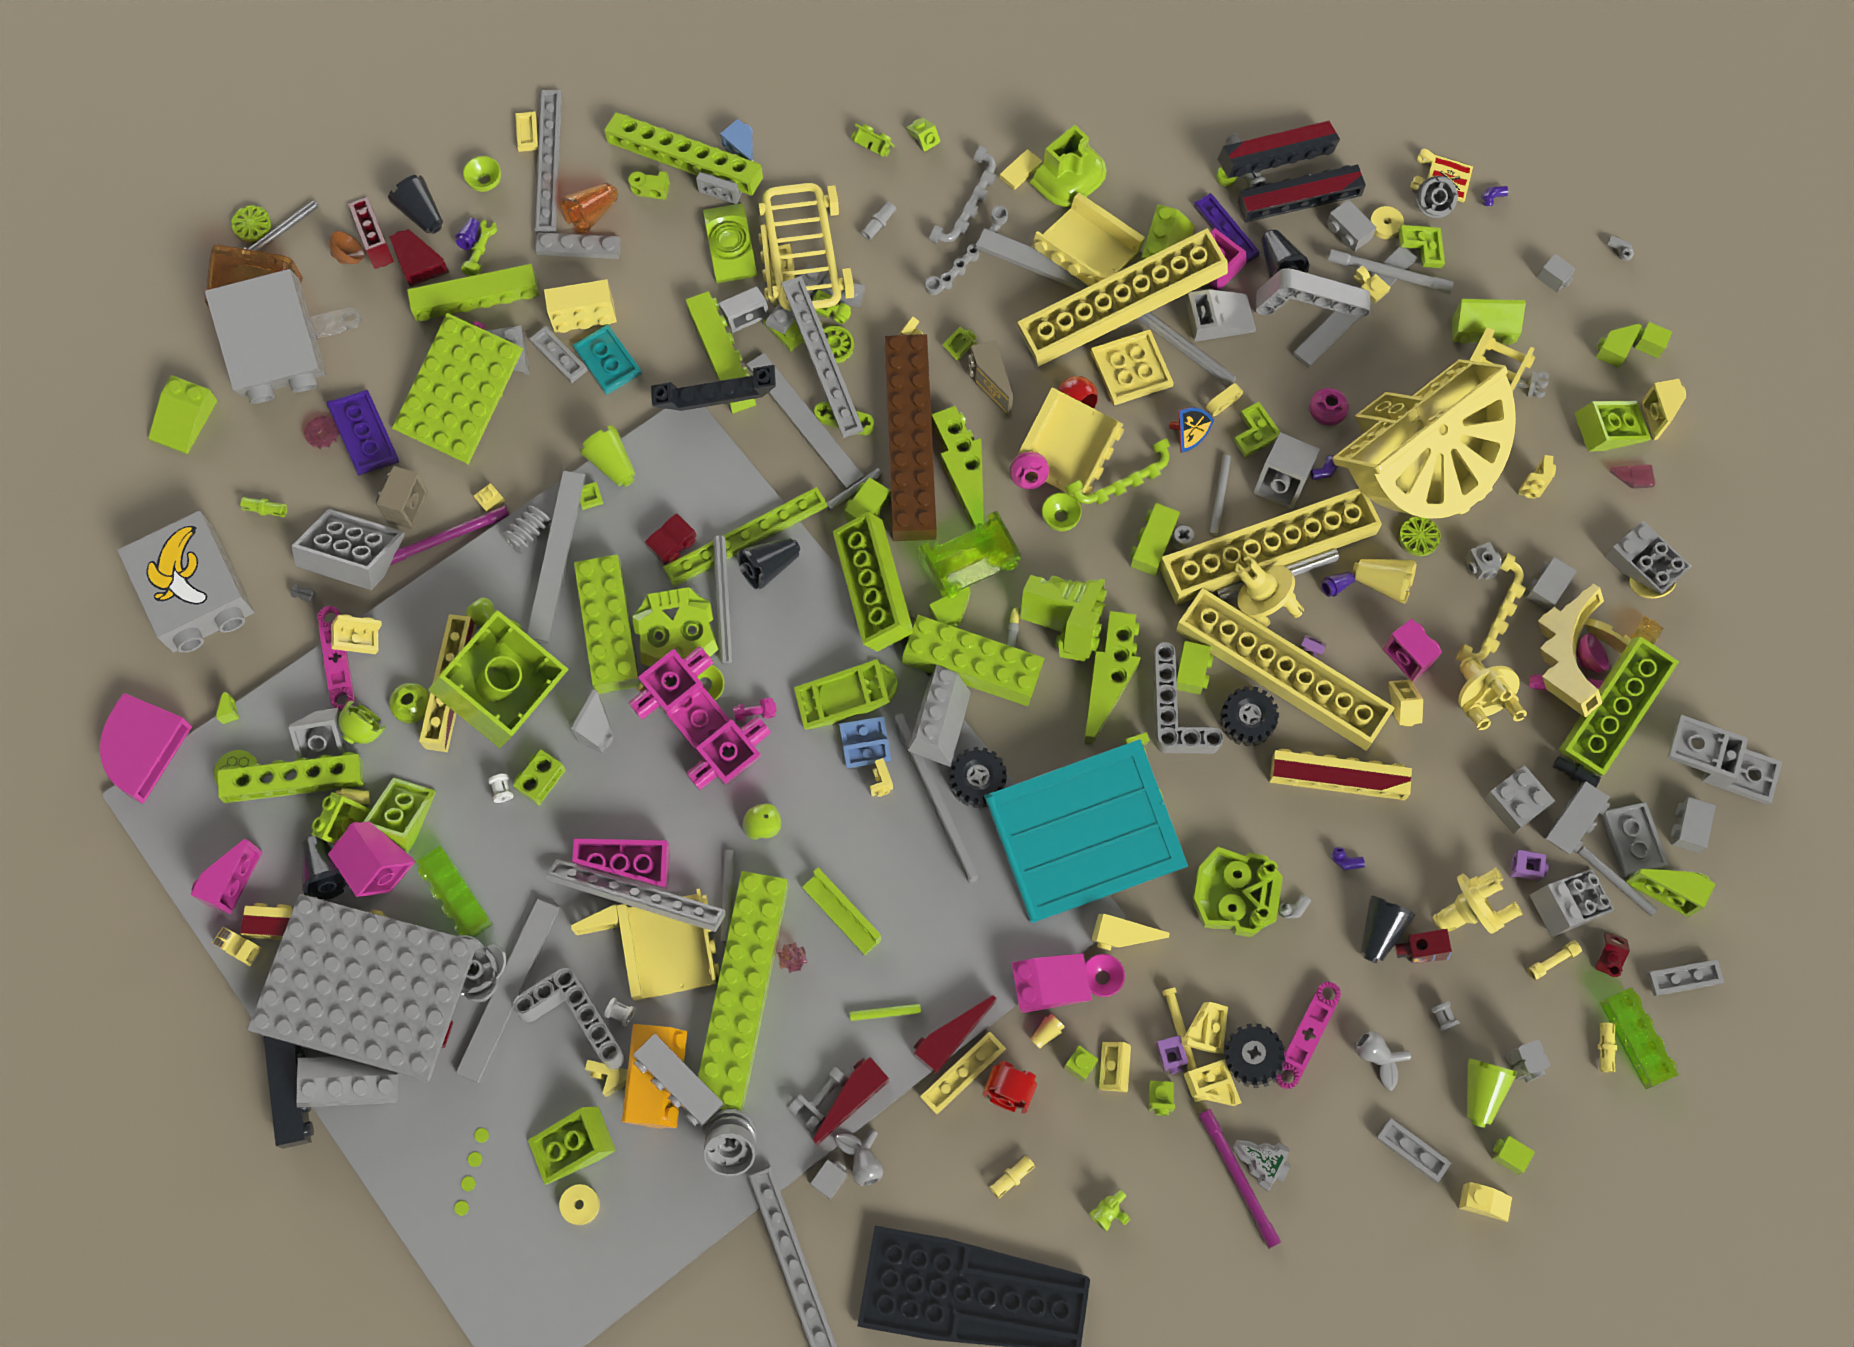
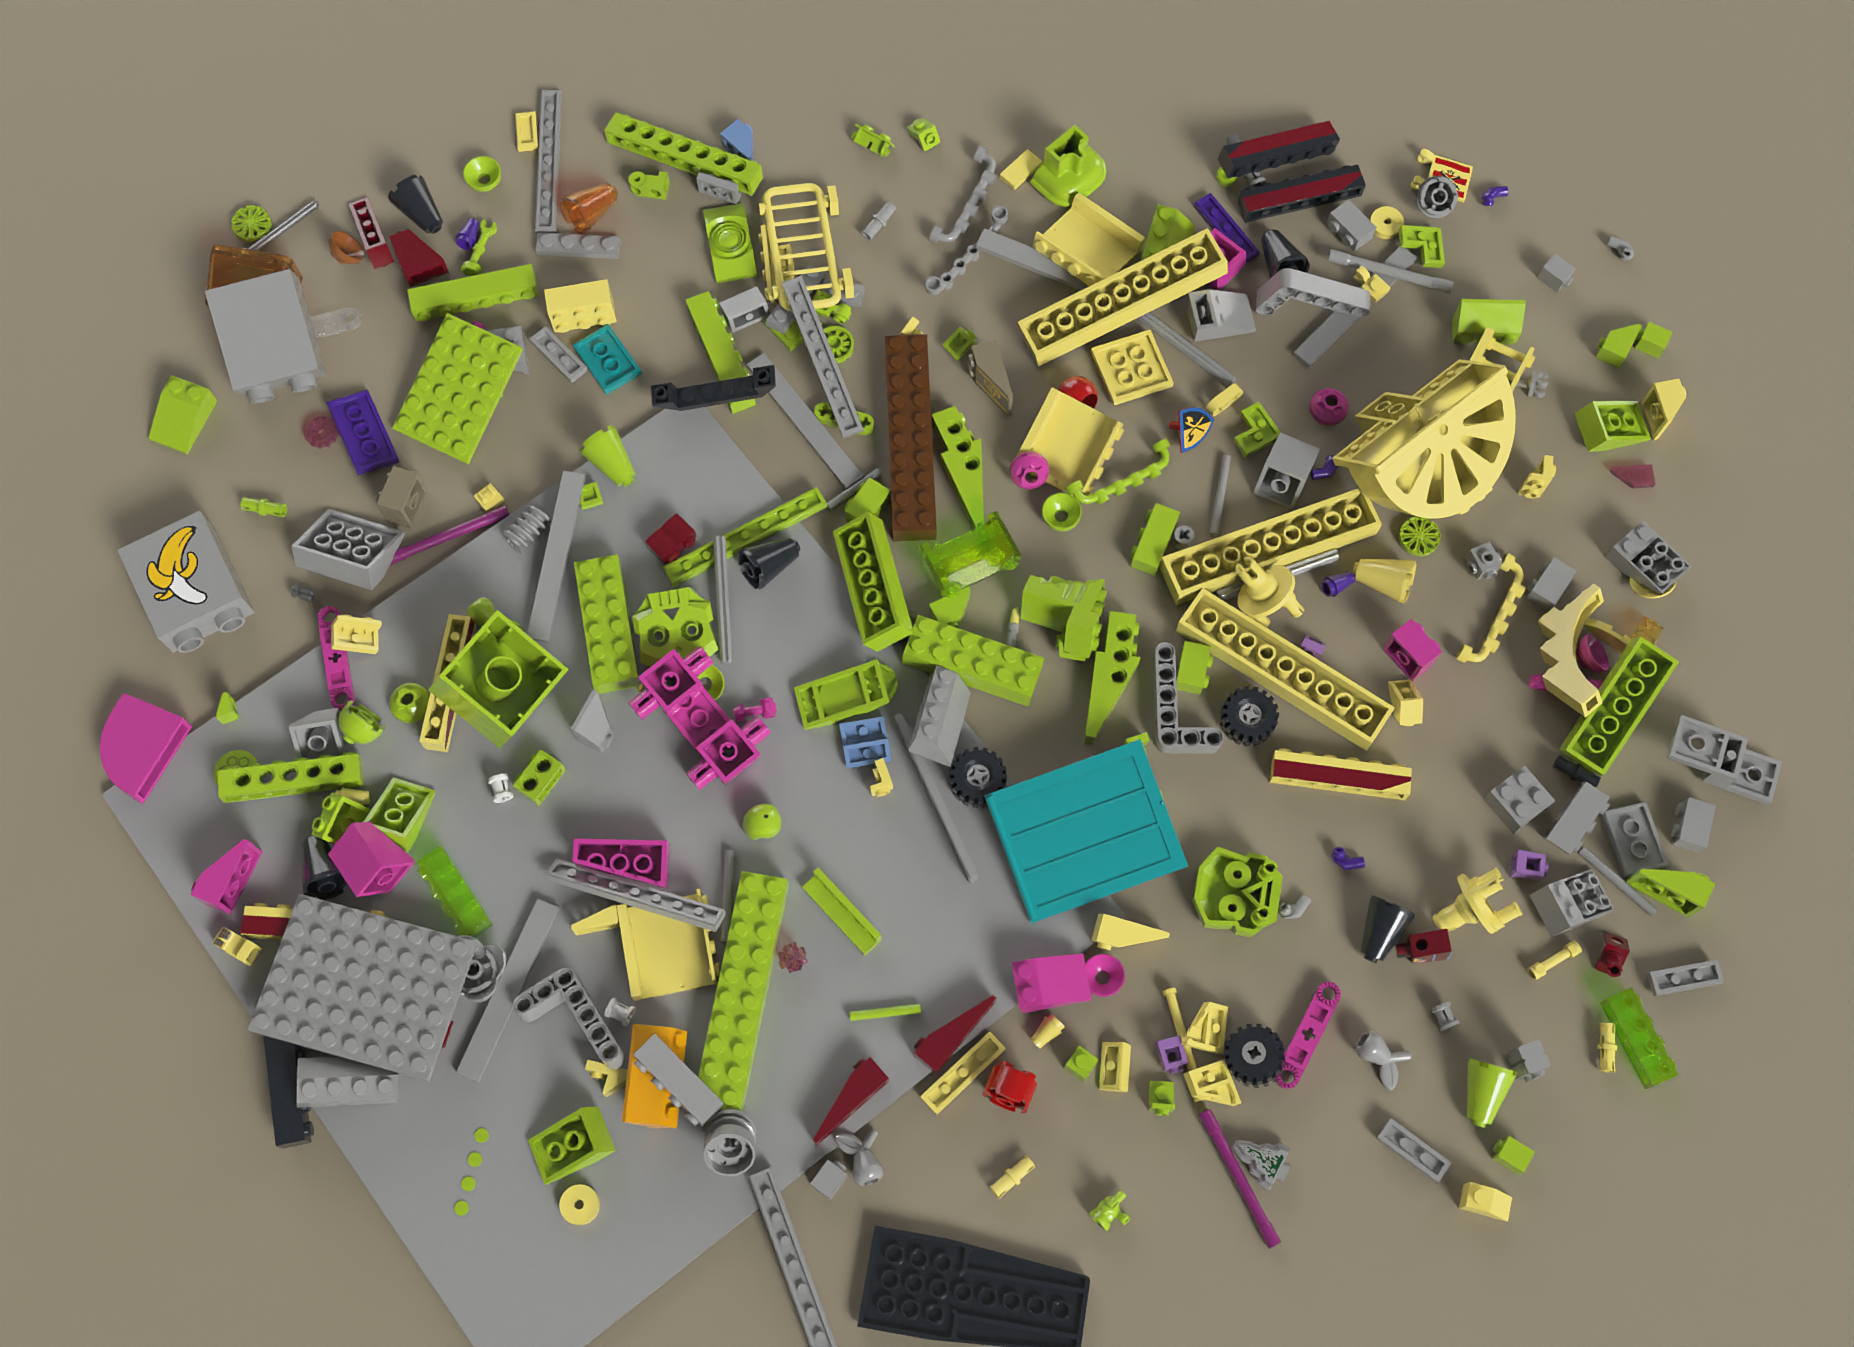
(836, 1078): light grey bar -> none
(1488, 692): light yellow piece -> none

